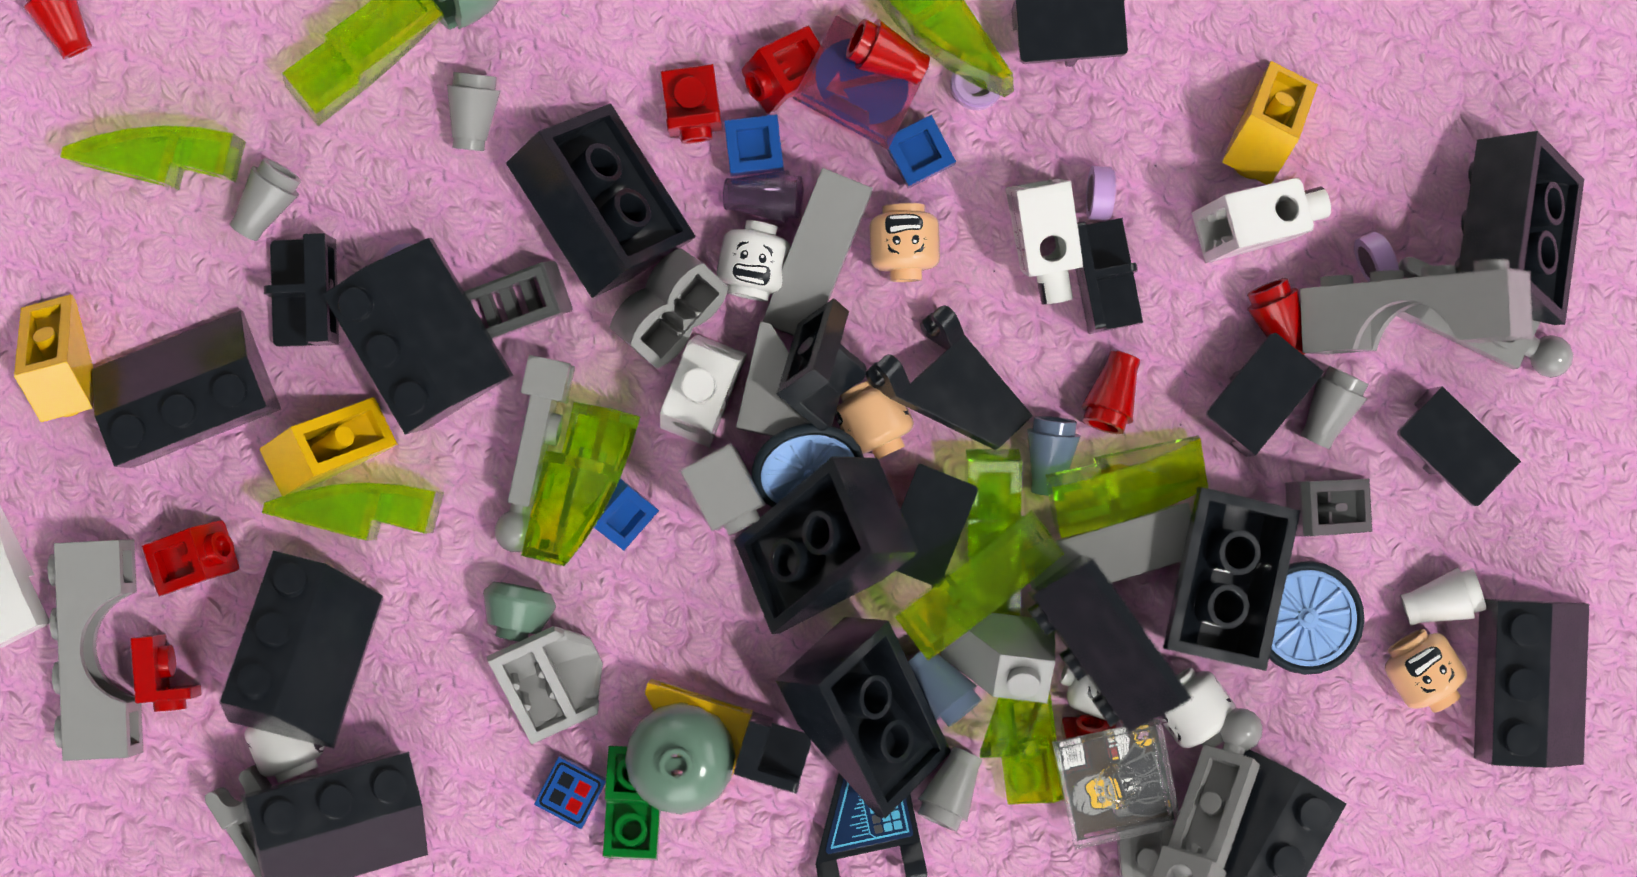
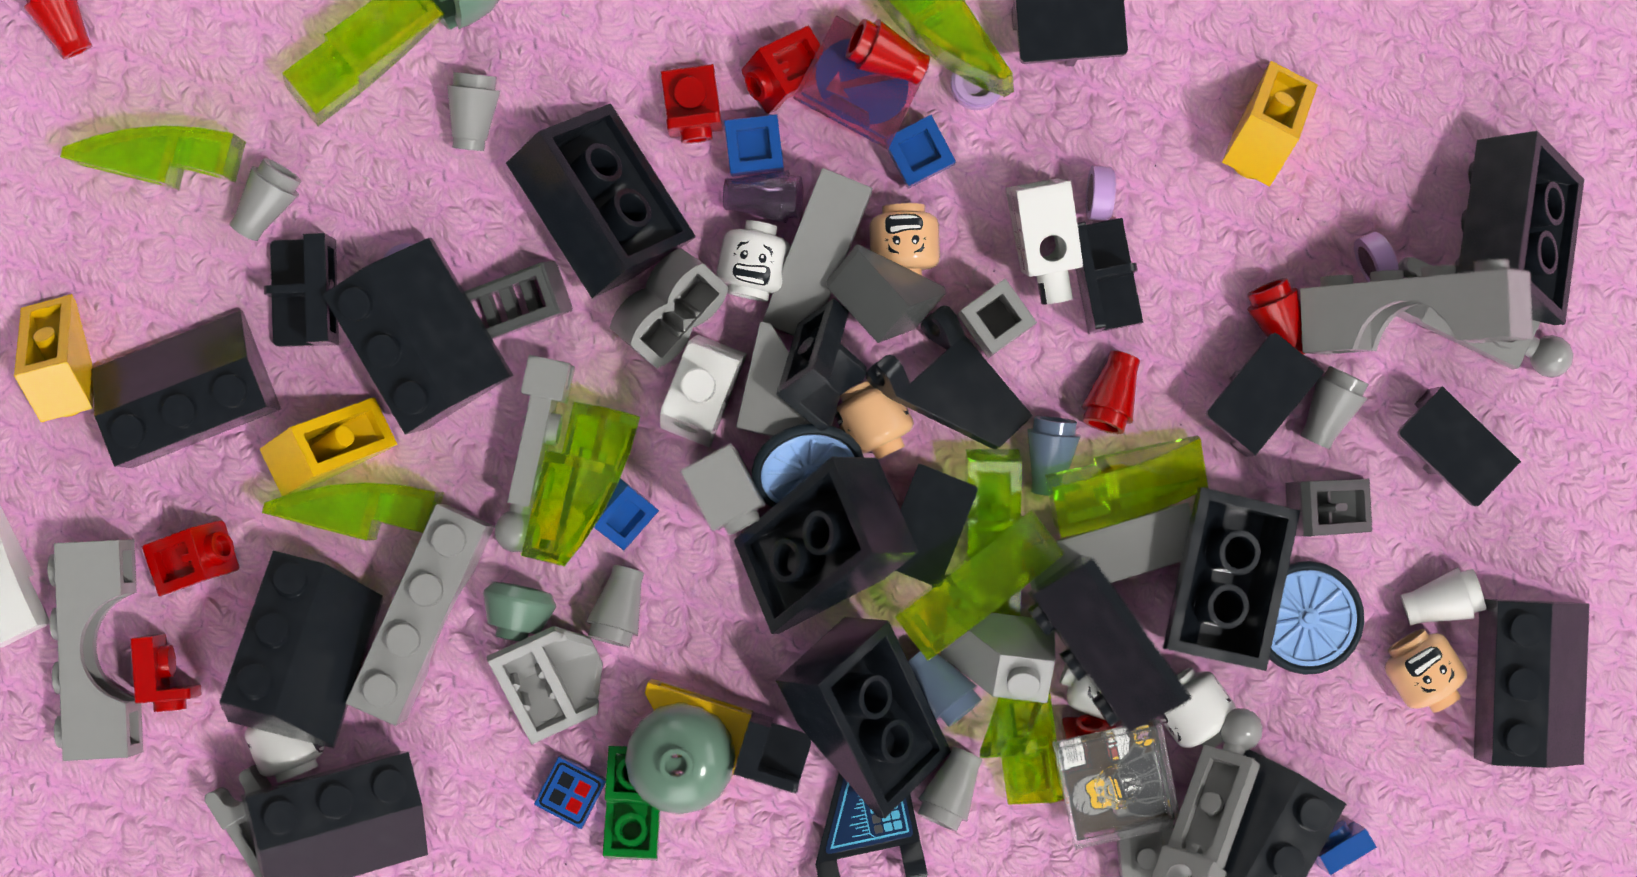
(417, 614): none -> light grey arch
(617, 608): none -> light grey cone
(883, 293): none -> dark grey slope
(996, 318): none -> light grey brick
(1258, 218): white torso -> none
(1344, 846): none -> blue plate

